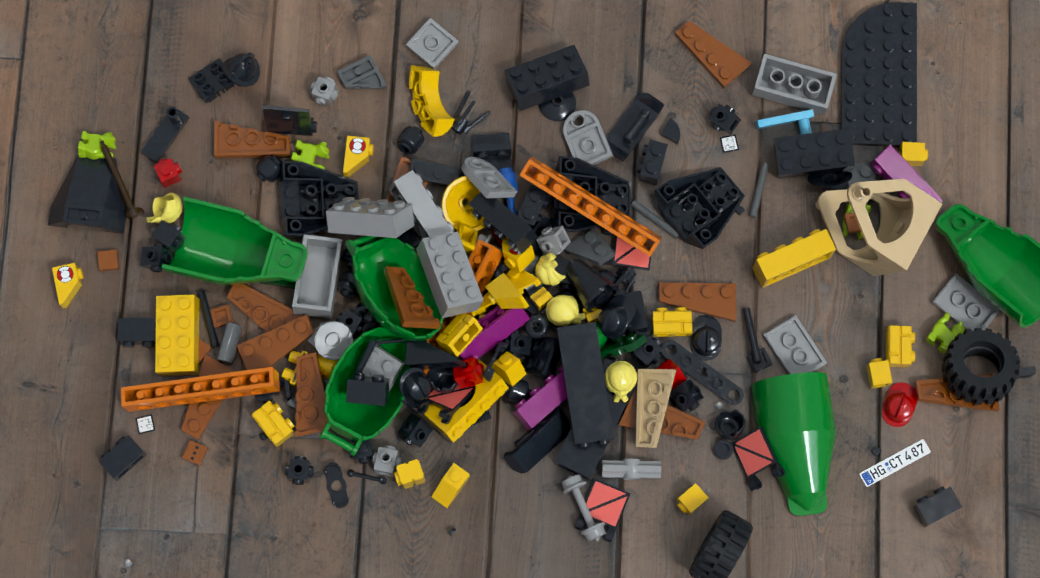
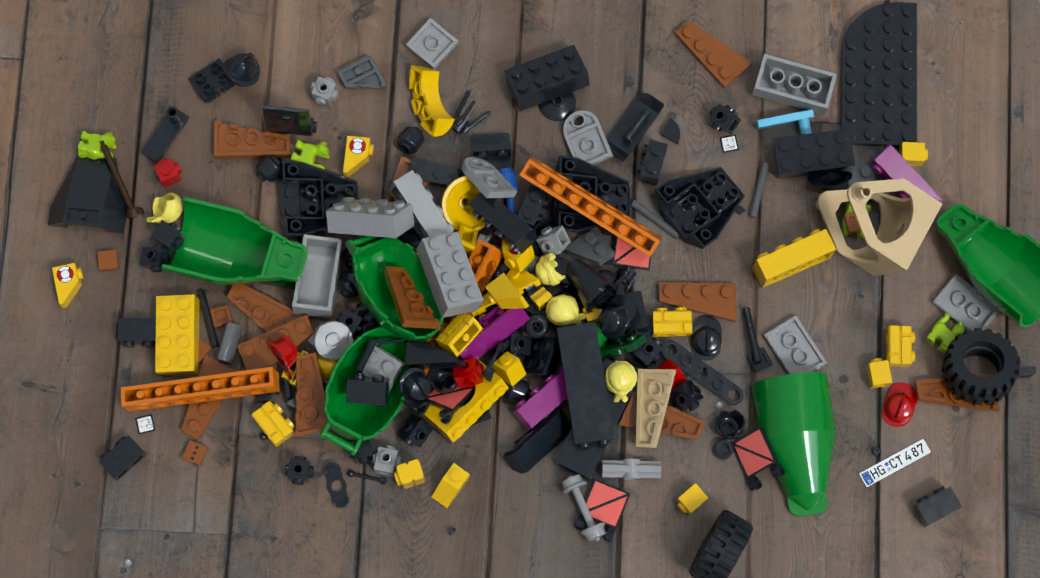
(285, 352): none -> red piece

